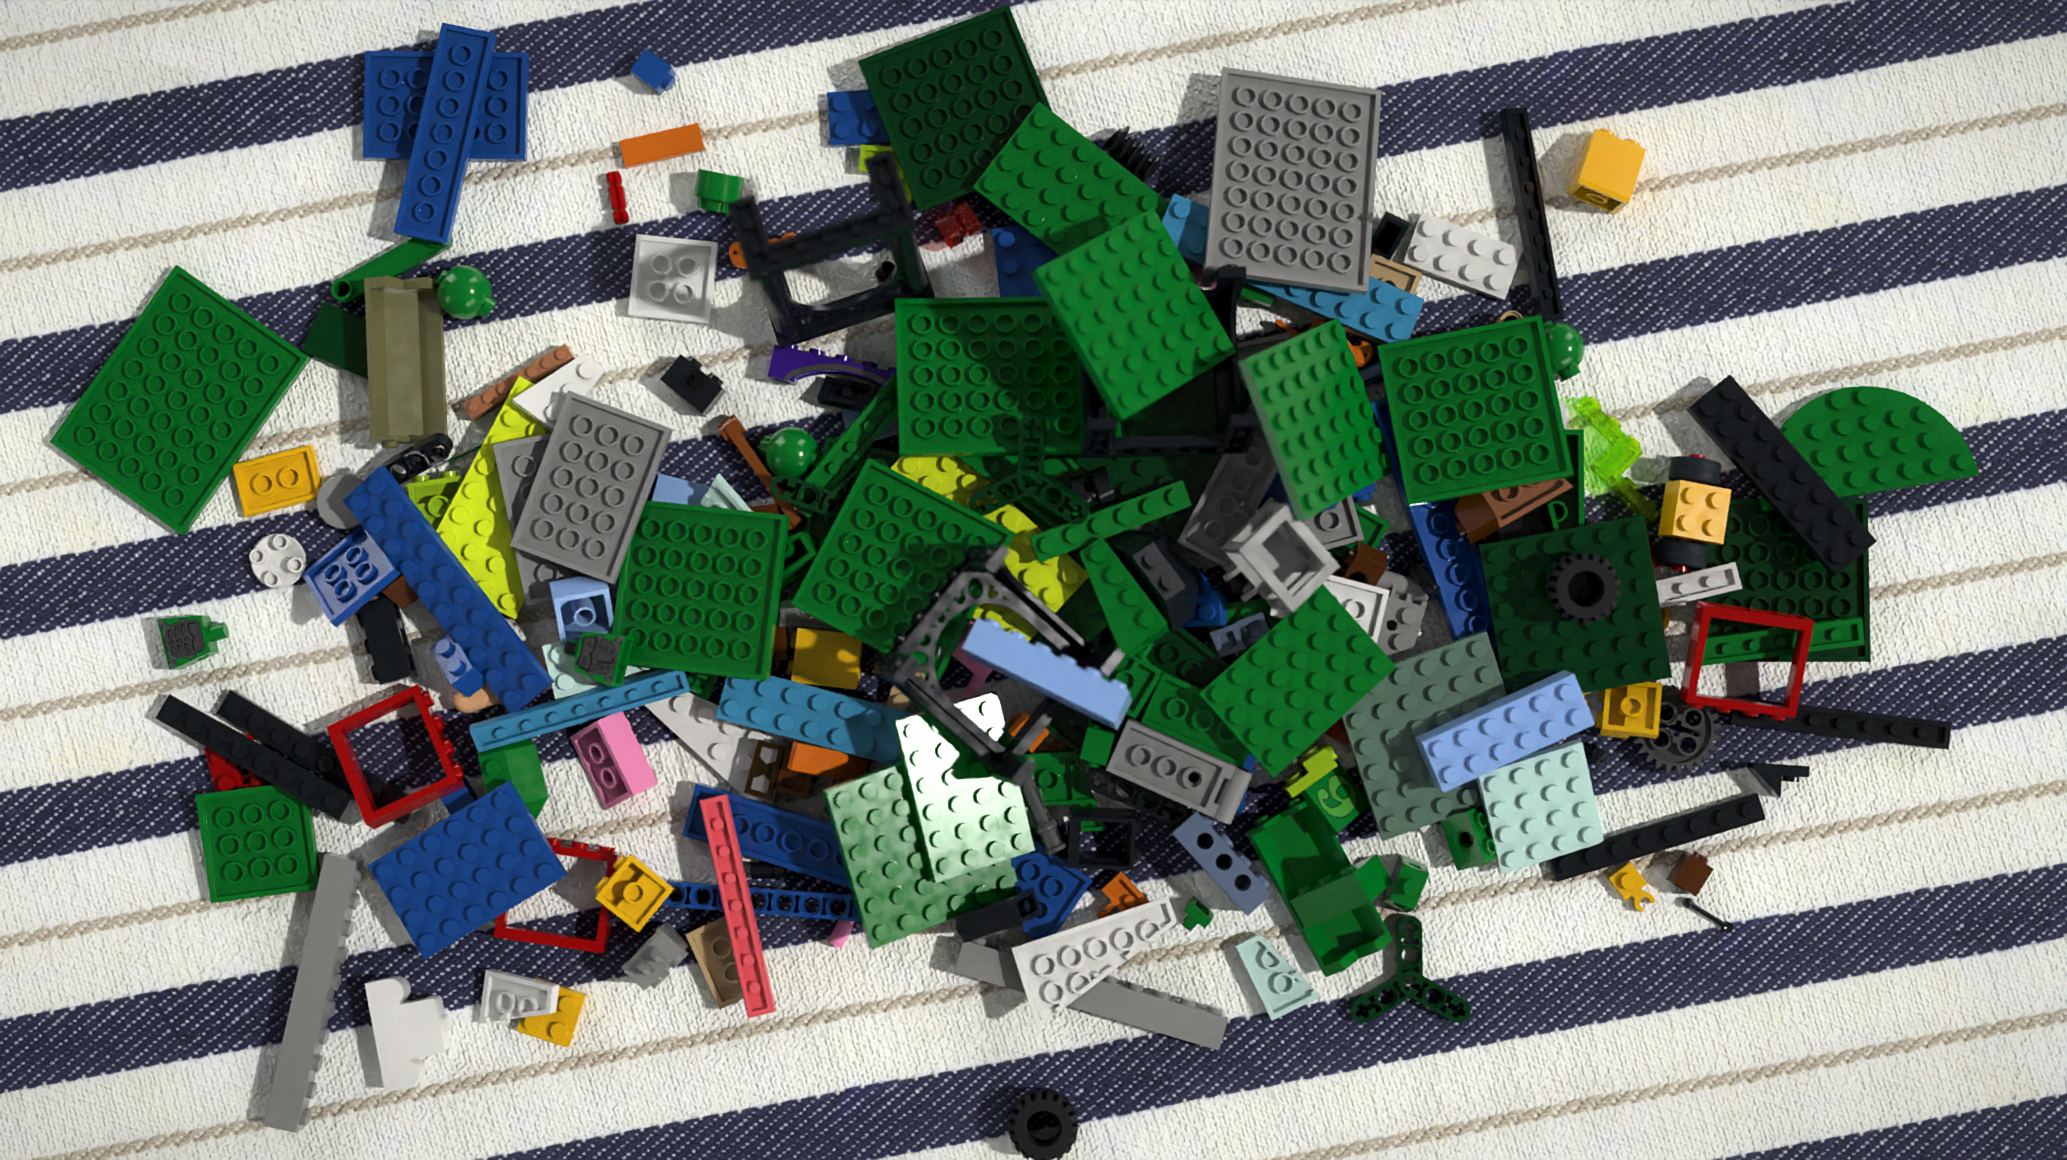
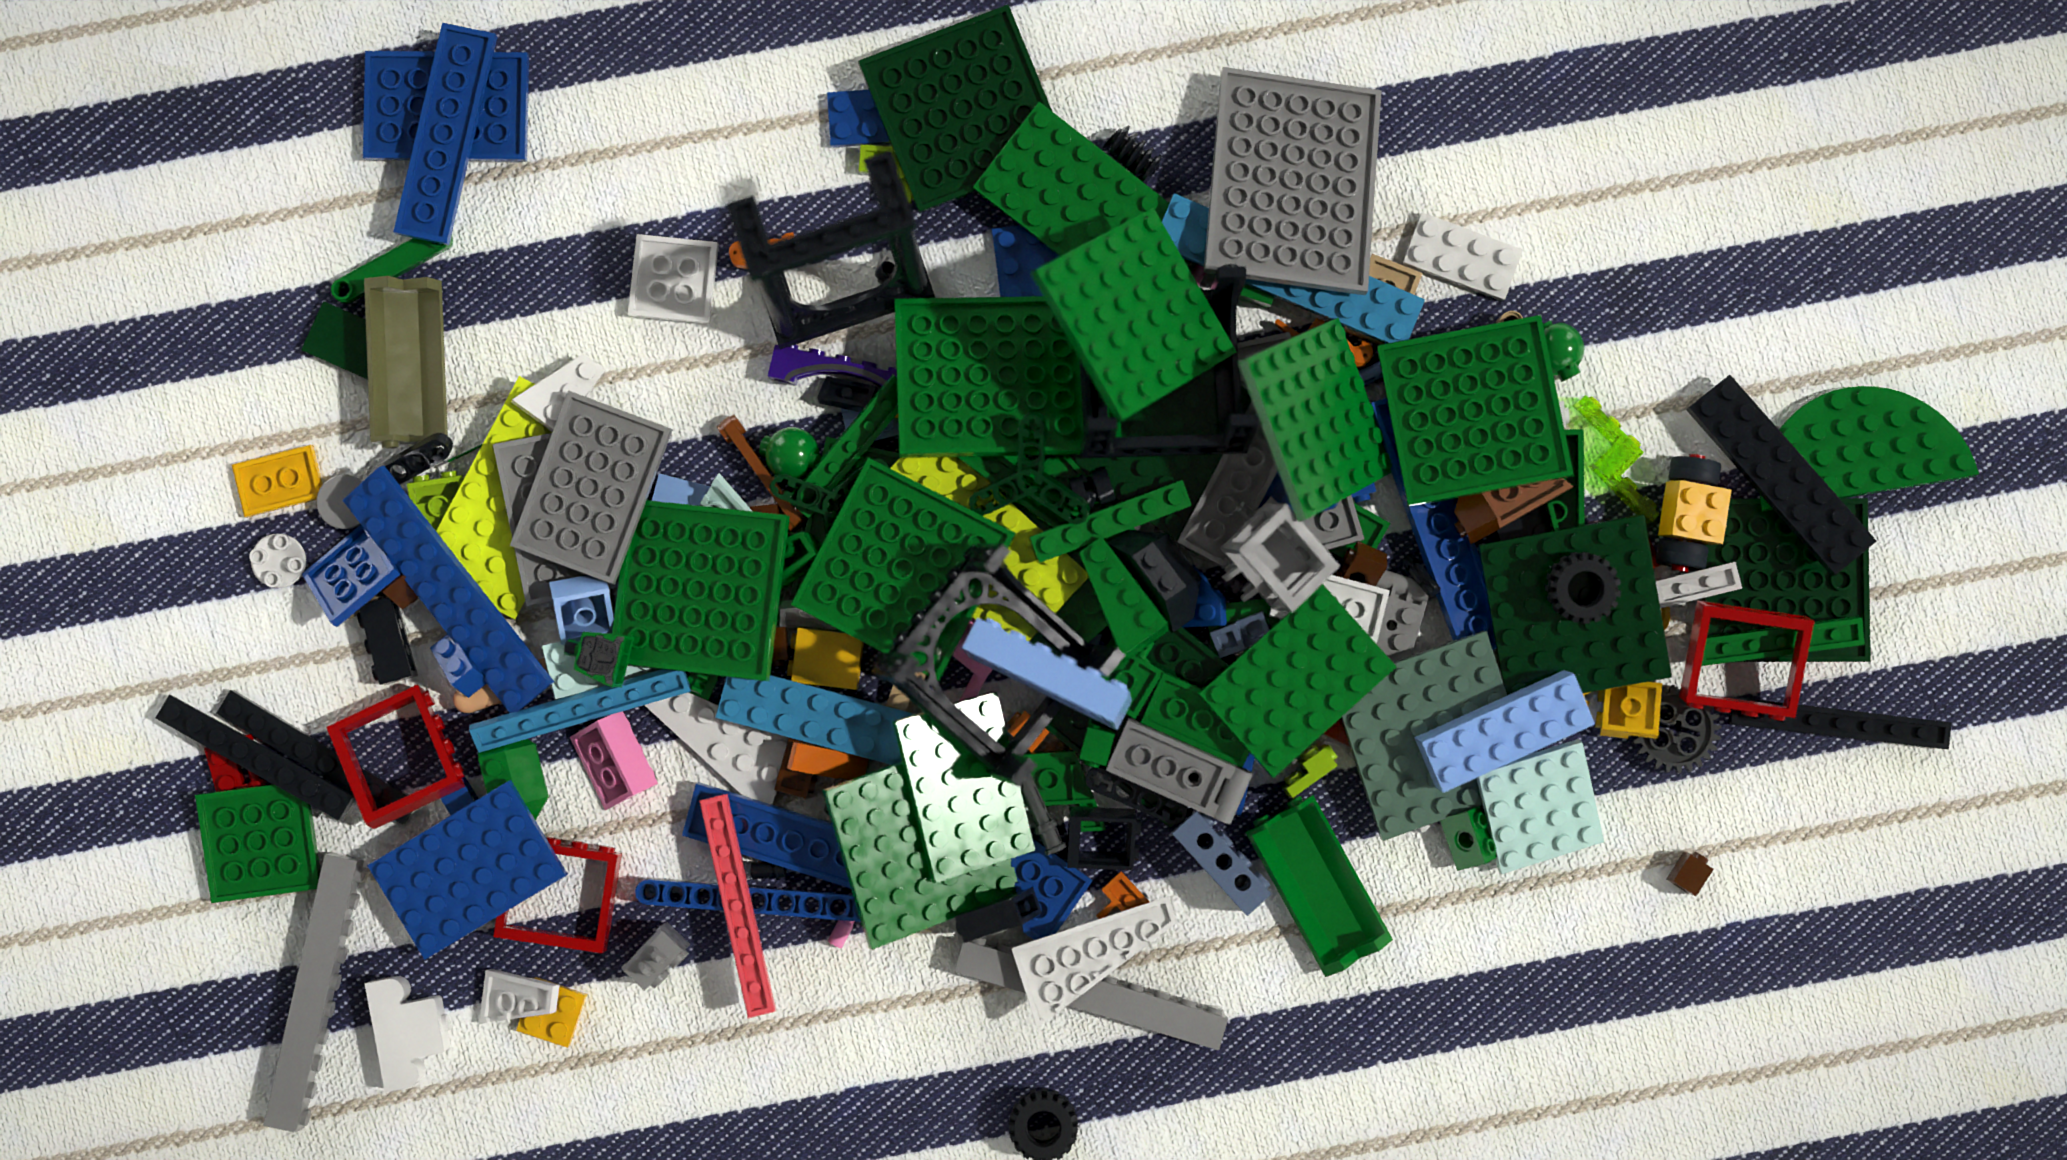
(180, 400): green plate -> none
(190, 639): torso -> none
(465, 292): green brick -> none
(535, 372): nougat piece -> none
(617, 198): red axle -> none
(633, 891): yellow plate -> none
(654, 72): blue brick -> none
(662, 145): orange tile -> none
(678, 378): black brick -> none
(716, 959): tan plate -> none
(717, 190): green piece -> none
(764, 769): dark brown piece -> none
(957, 224): clear red wheel -> none
(1197, 914): green tile -> none
(1274, 978): light aqua wing -> none
(1335, 799): green tile -> none
(1340, 892): green wedge -> none
(1388, 234): black slope -> none
(1396, 983): dark green piece -> none
(1408, 883): green torso -> none
(1531, 214): black plate -> none
(1596, 754): black plate -> none
(1607, 171): yellow slope -> none
(1629, 883): yellow plate -> none
(1659, 836): black plate -> none
(1725, 926): black hinge -> none
(1771, 775): black slope -> none

